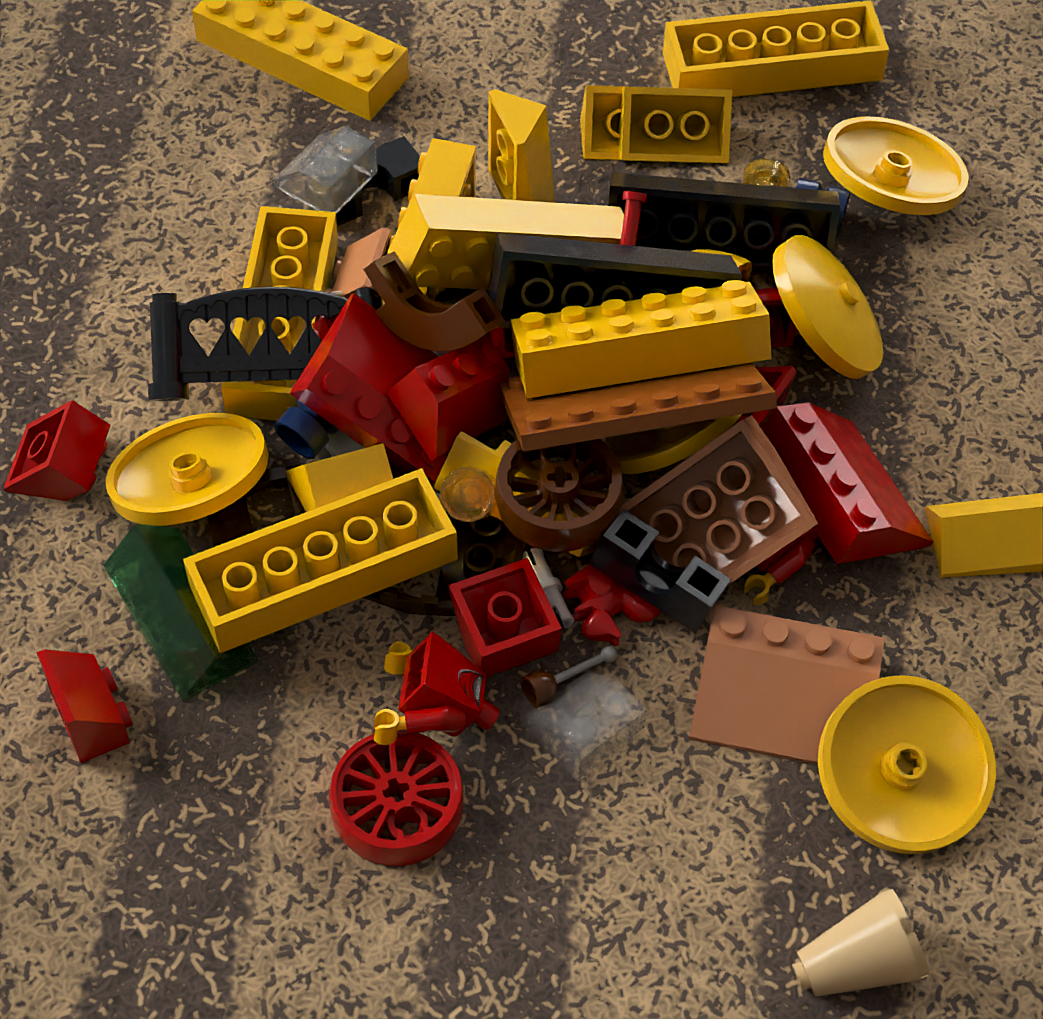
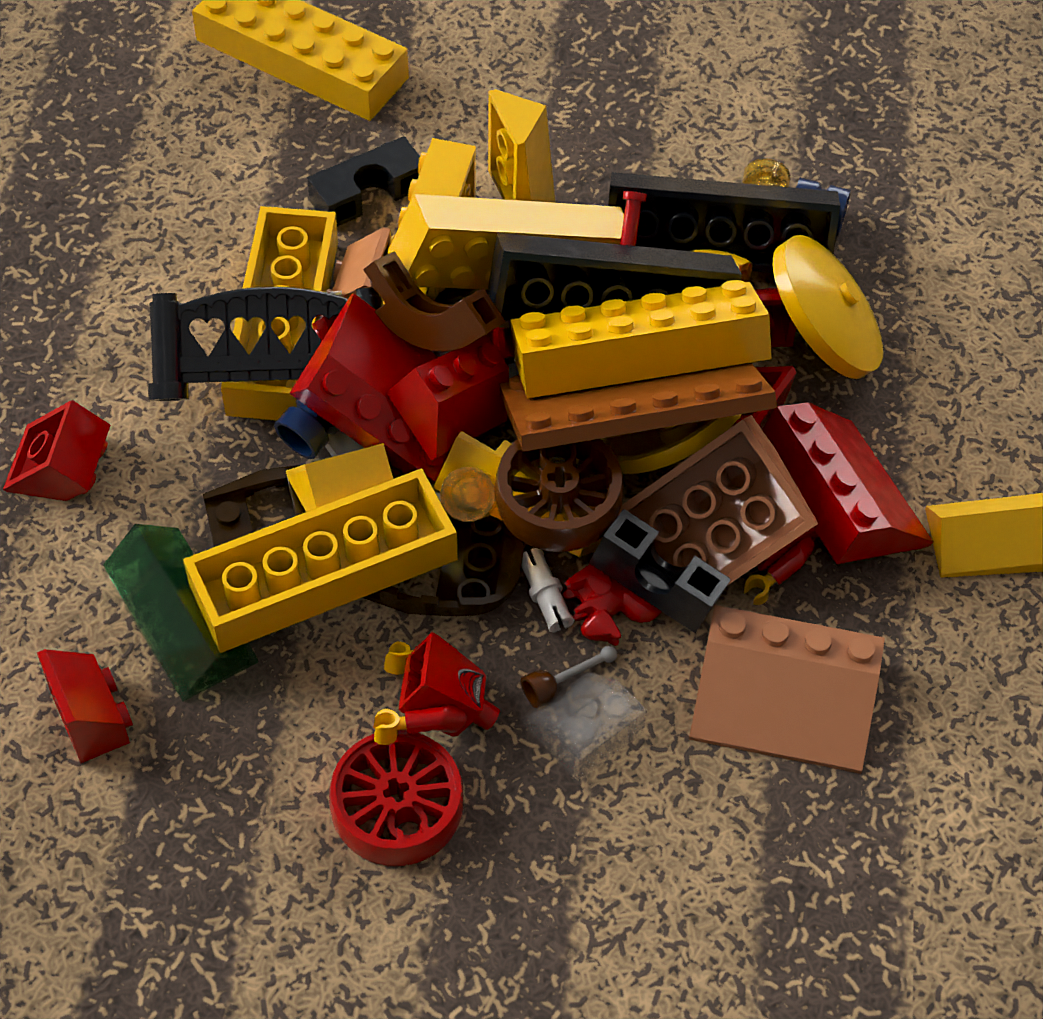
(187, 469): yellow dish -> none
(329, 170): clear slope -> none
(505, 618): red slope -> none
(656, 124): yellow slope -> none
(777, 49): yellow brick -> none
(863, 951): tan cone -> none
(895, 165): yellow dish -> none
(907, 764): yellow dish -> none

